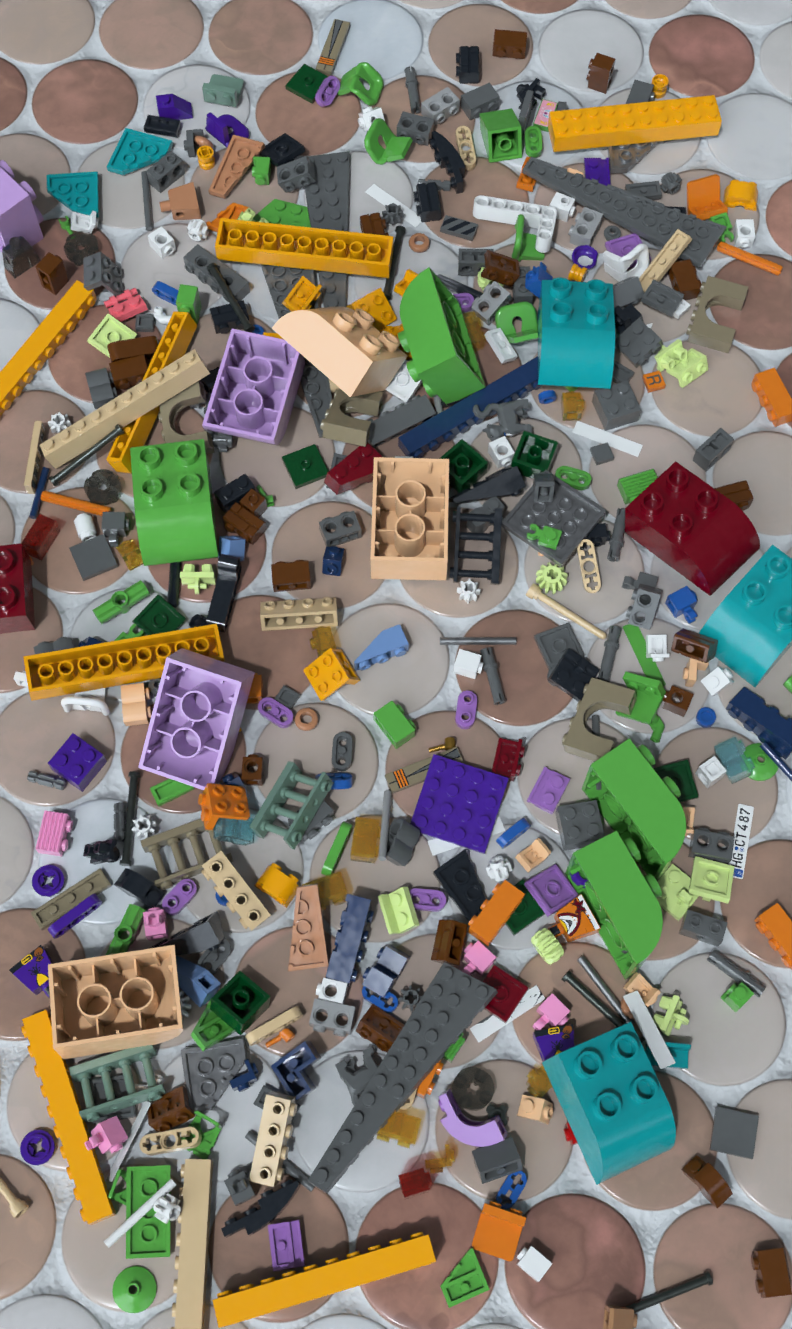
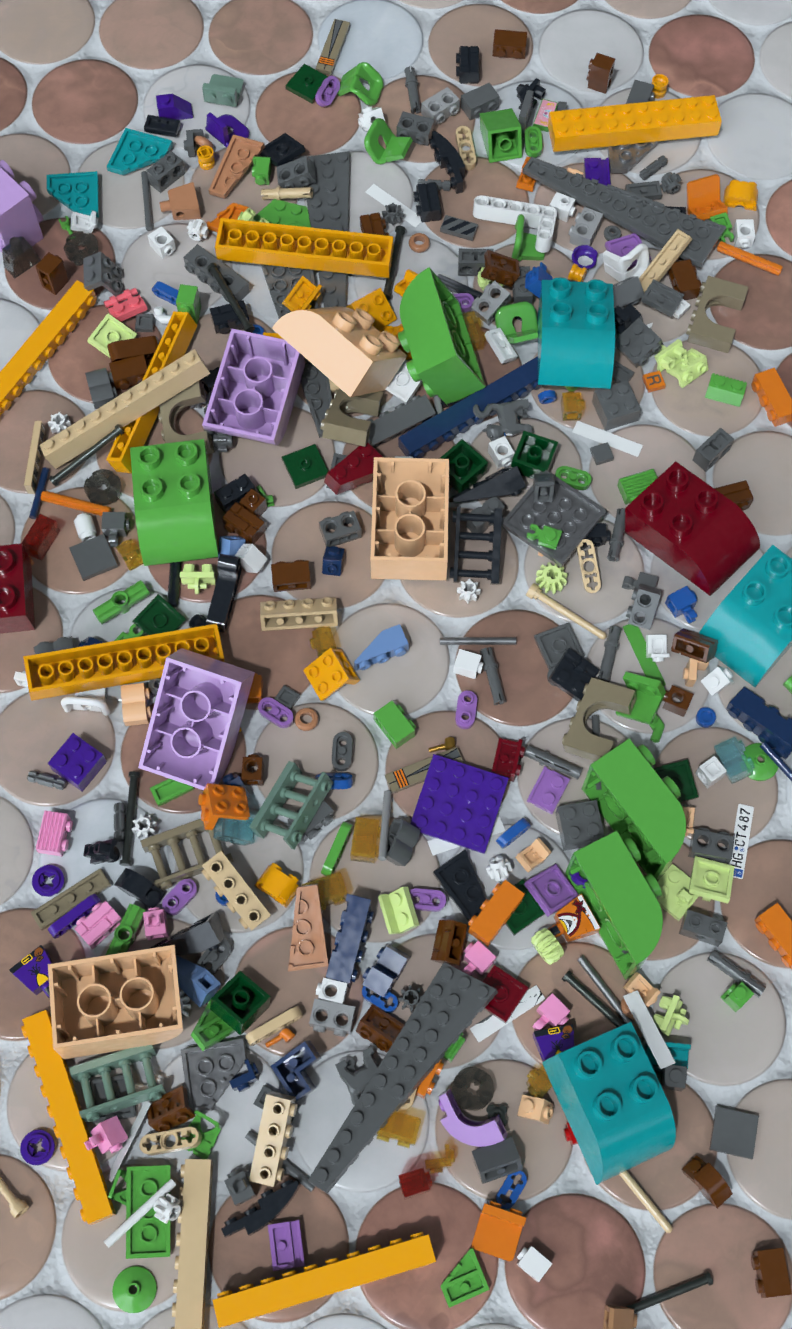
(98, 924): none -> bright pink brick
(251, 558): none -> white brick
(287, 193): none -> tan pin
(553, 762): none -> dark grey pin
(646, 1202): none -> tan piece
(653, 167): none -> dark grey axle
(673, 1078): none -> dark grey brick
(725, 390): none -> bright green brick

